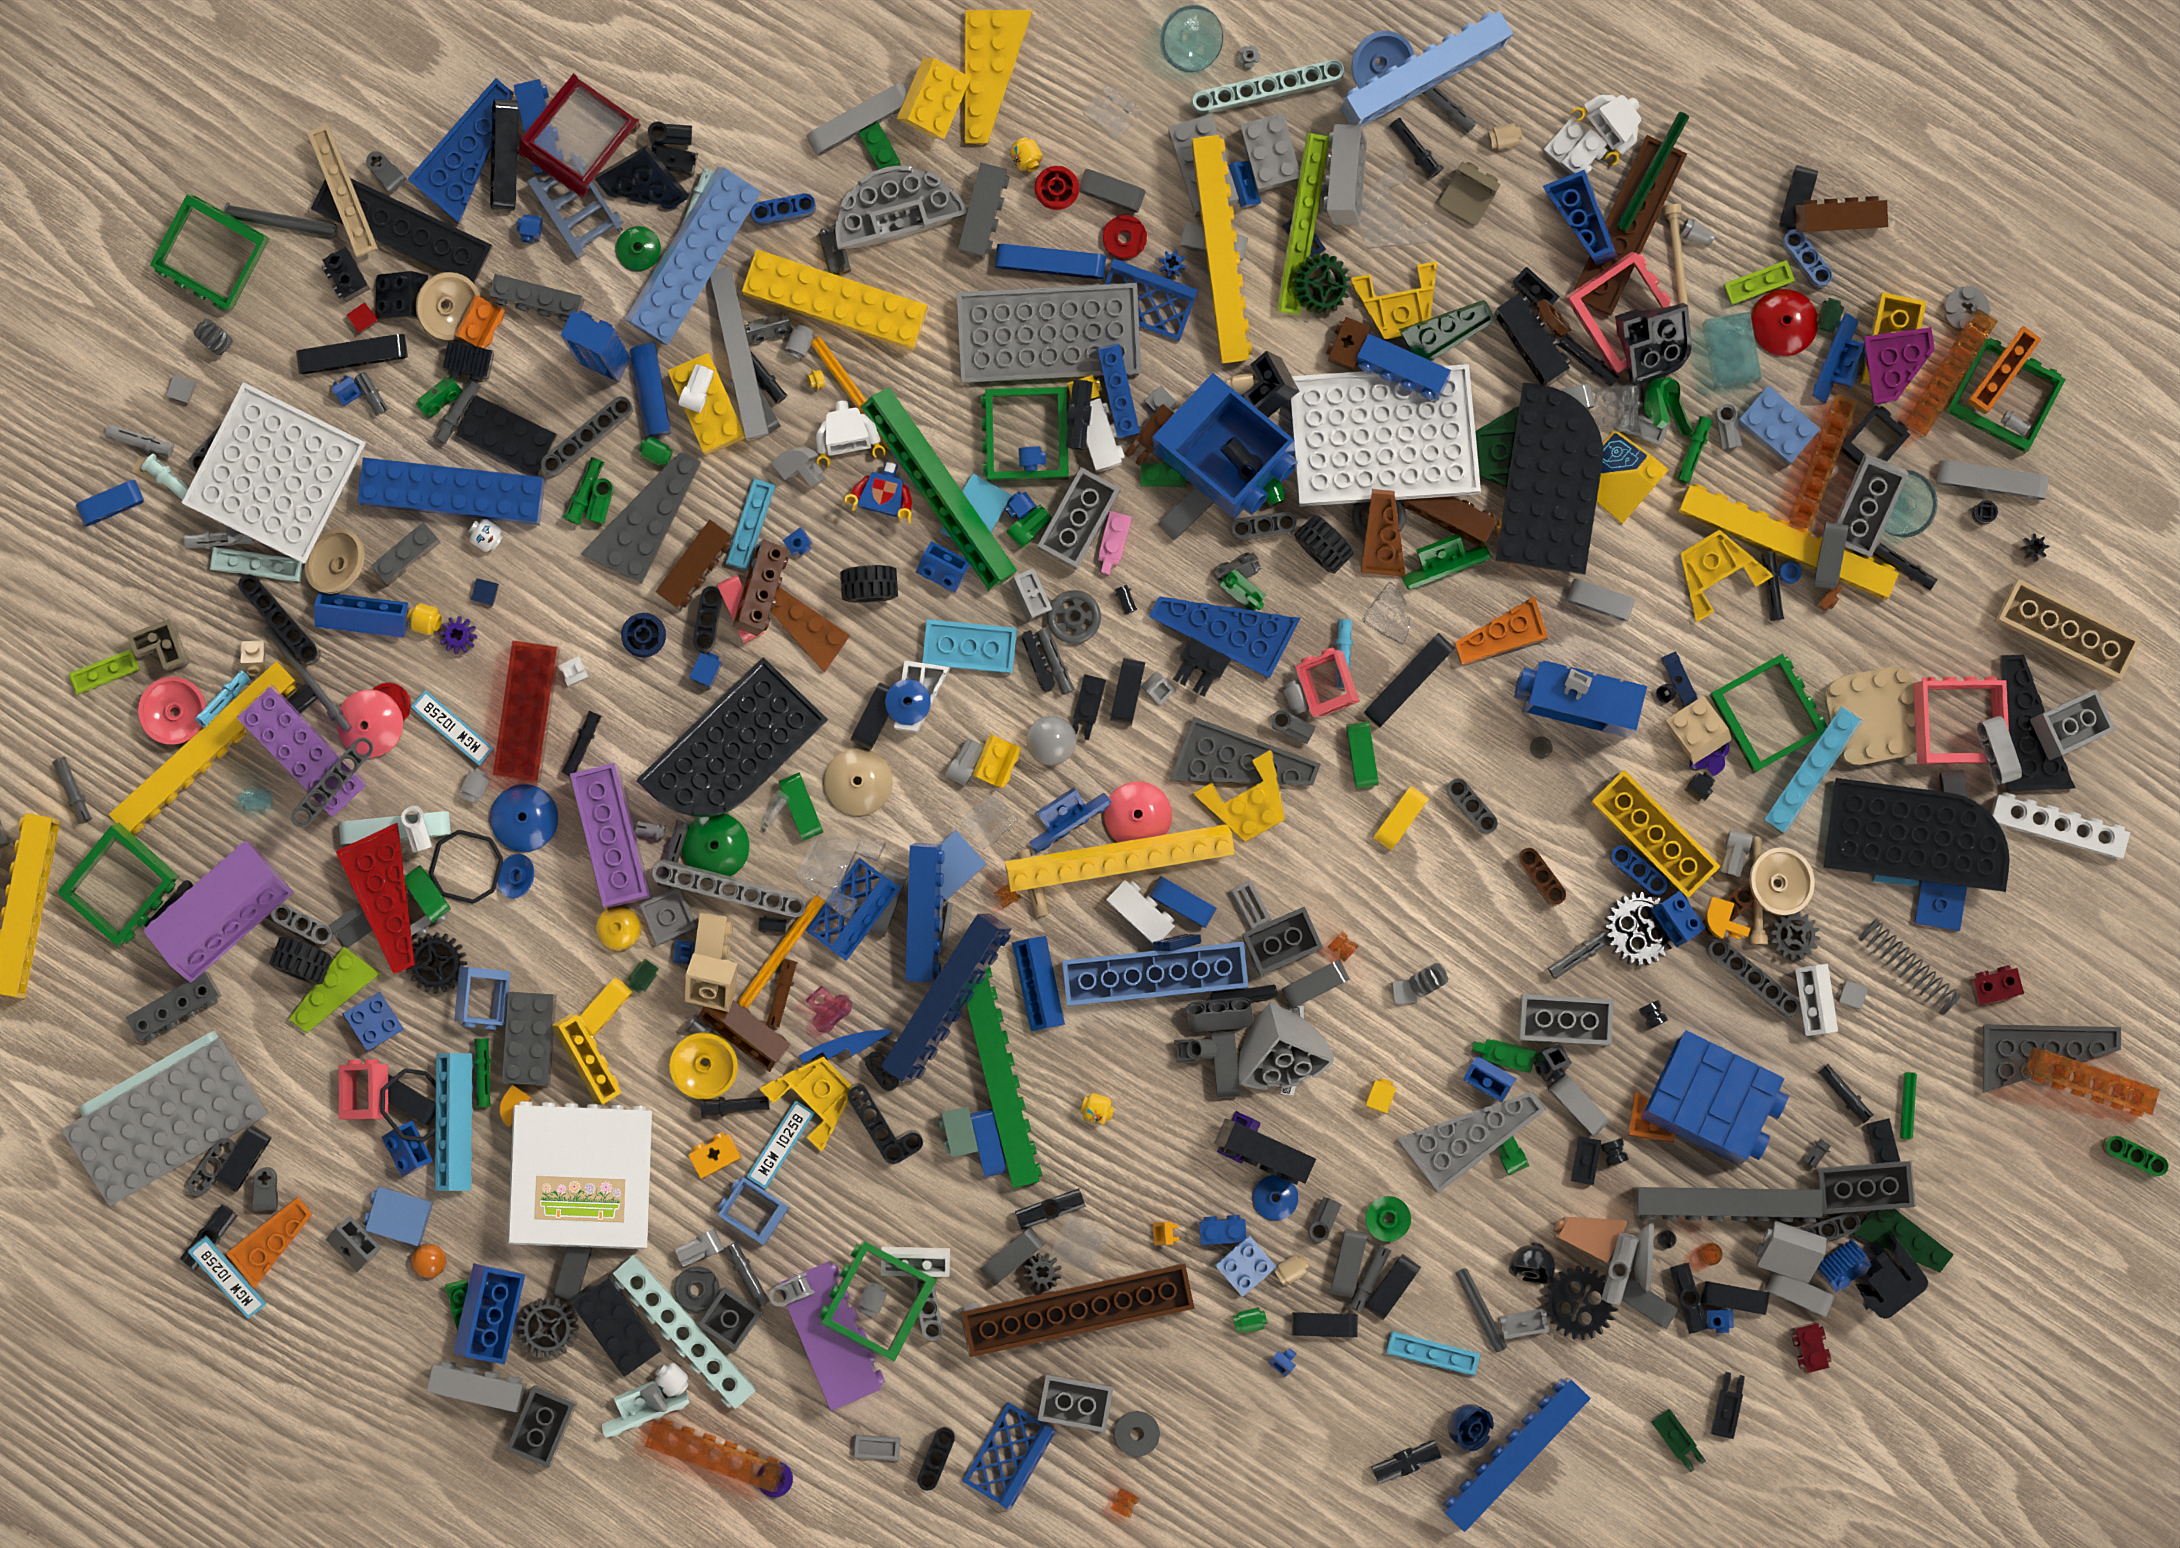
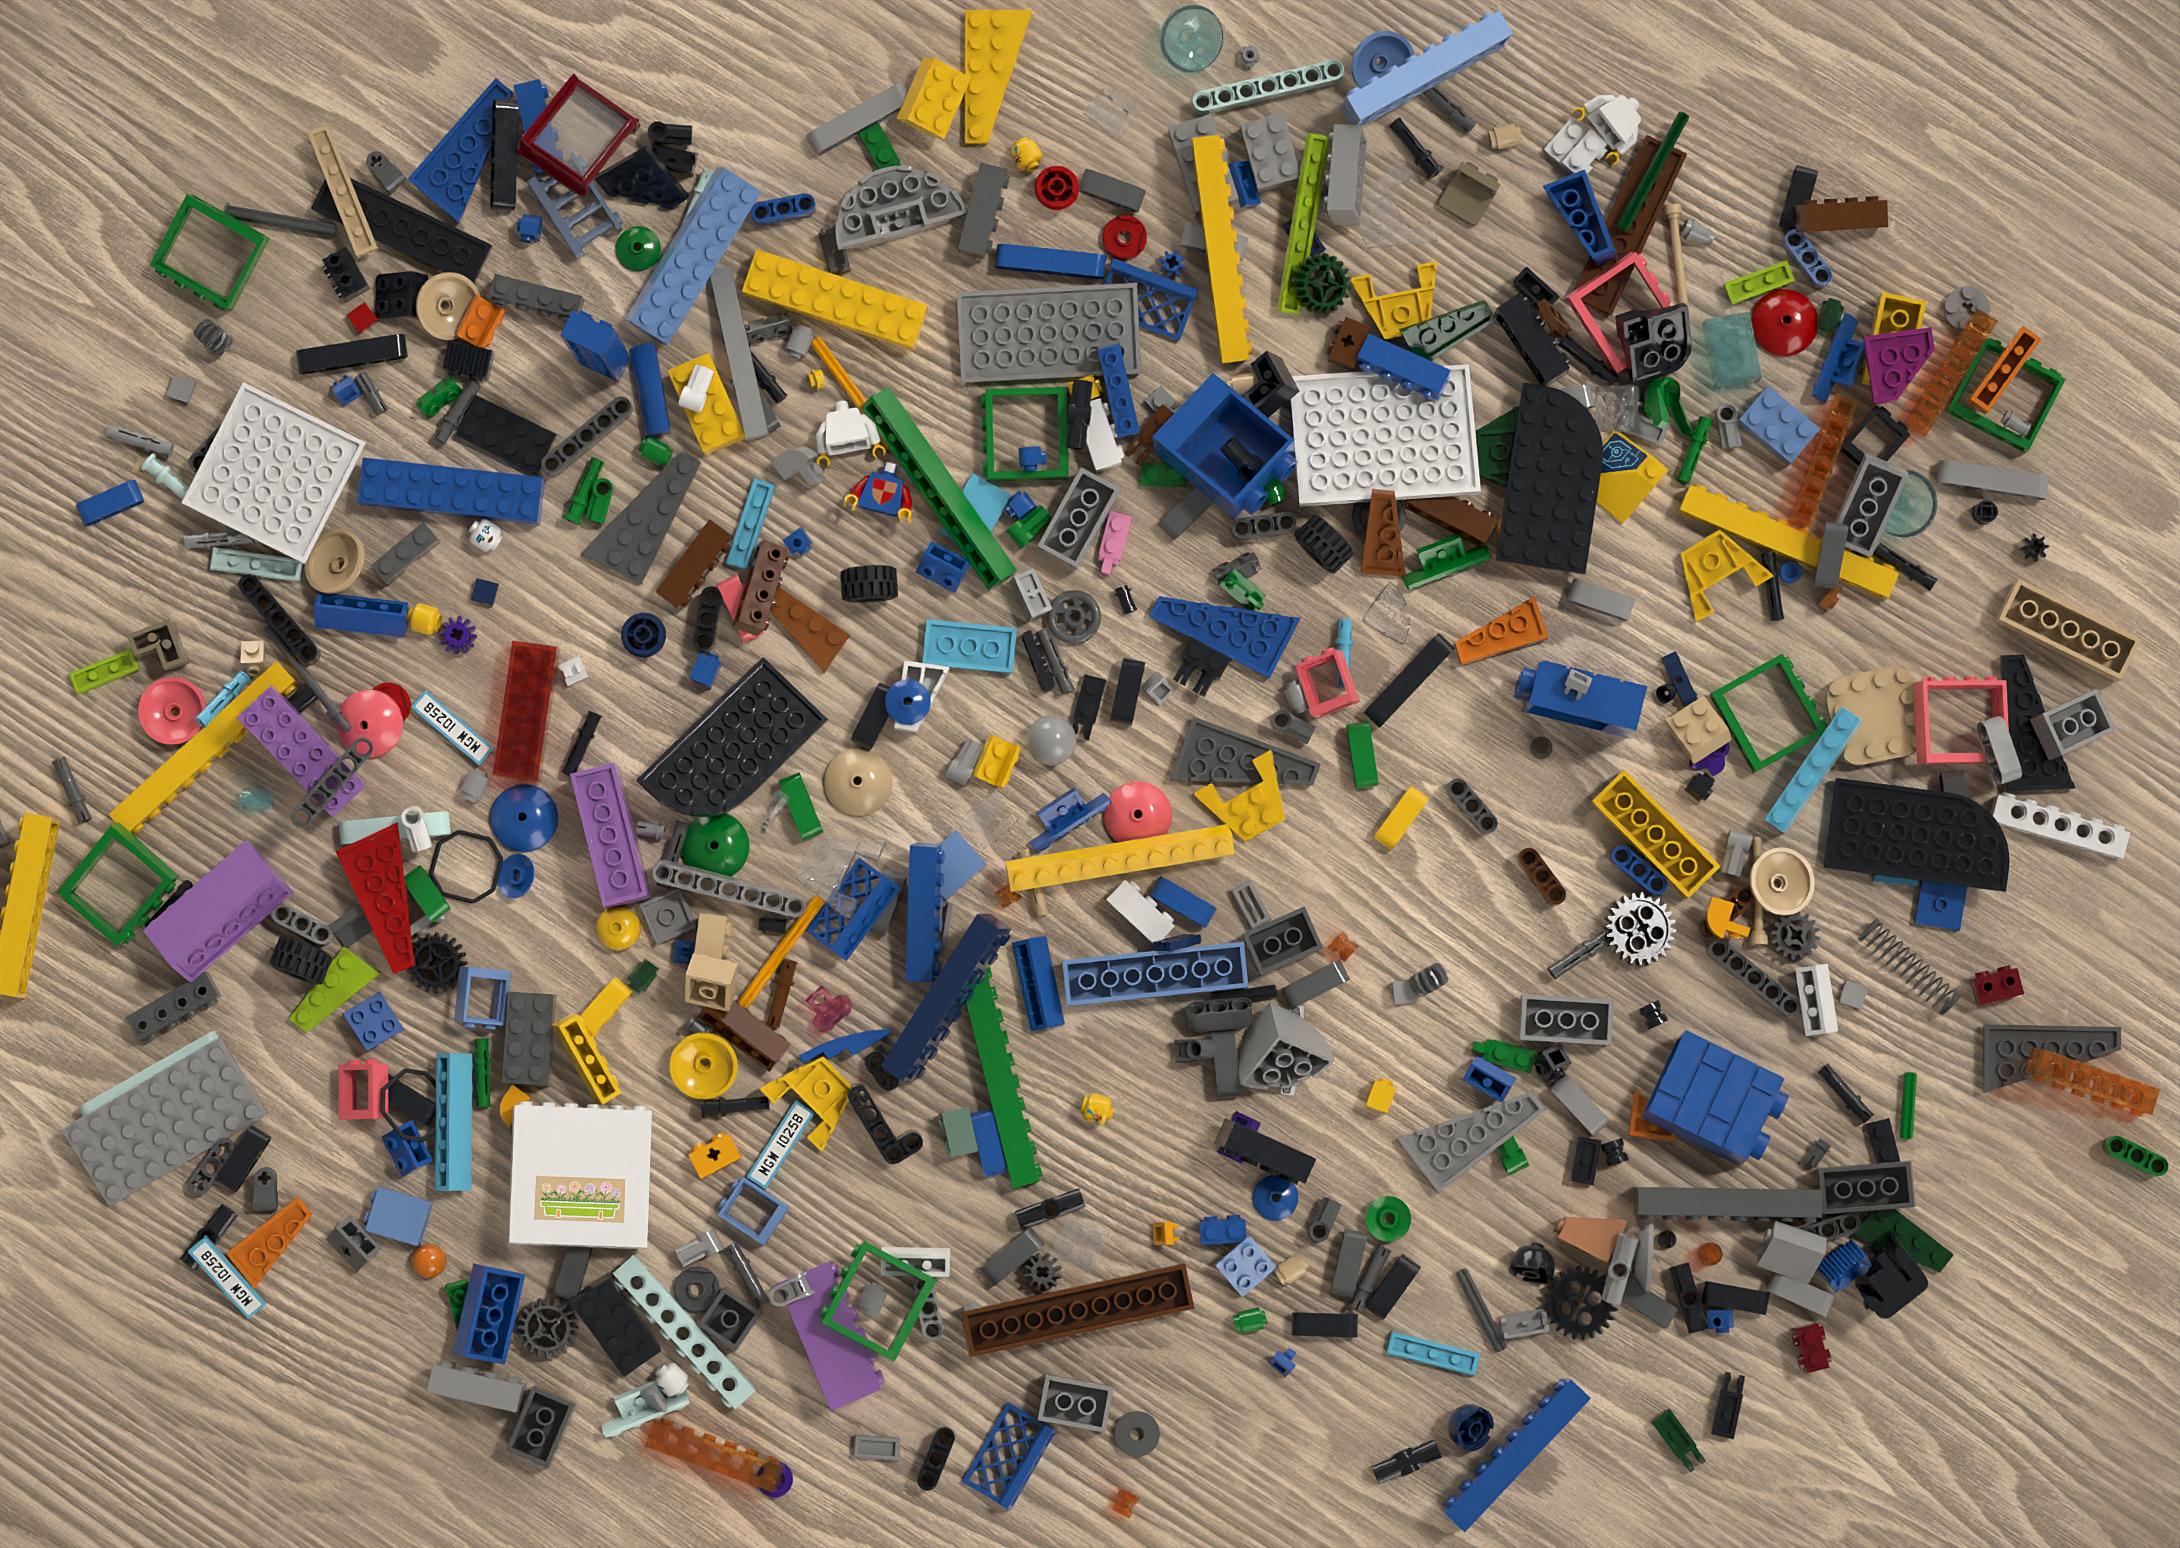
(1678, 919): blue brick -> none

